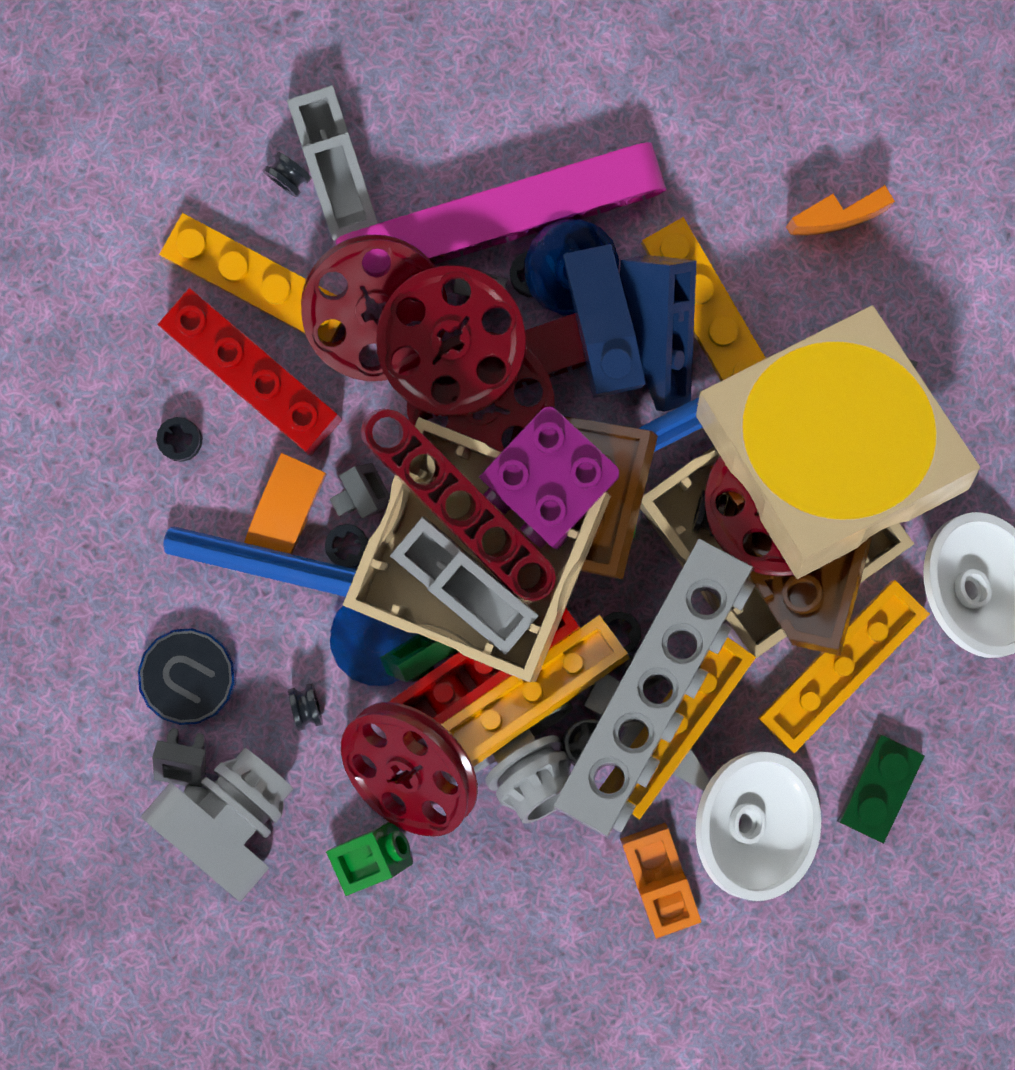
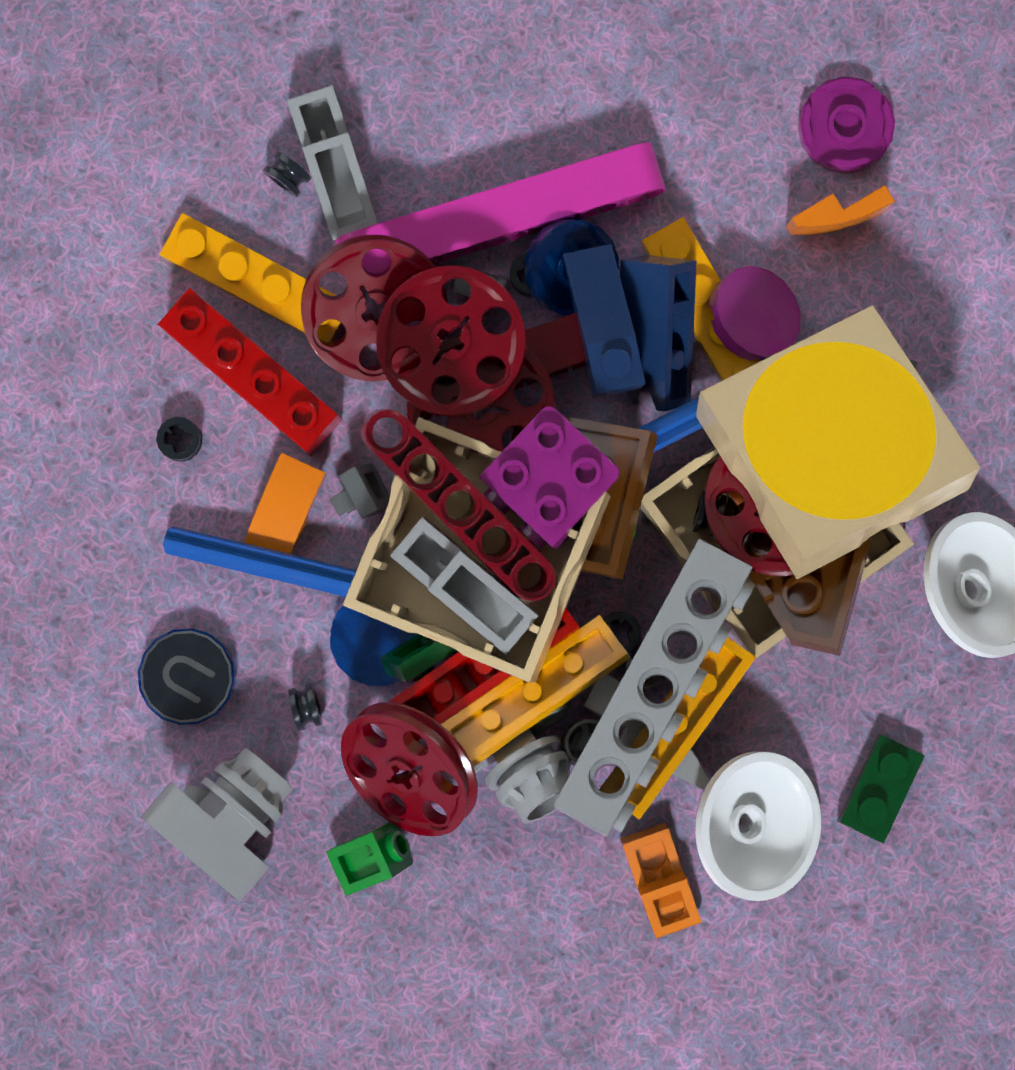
(178, 762): dark grey tile -> none
(342, 532): black bush -> none
(754, 313): none -> magenta tile
(834, 678): light orange plate -> none
(837, 139): none -> magenta tile

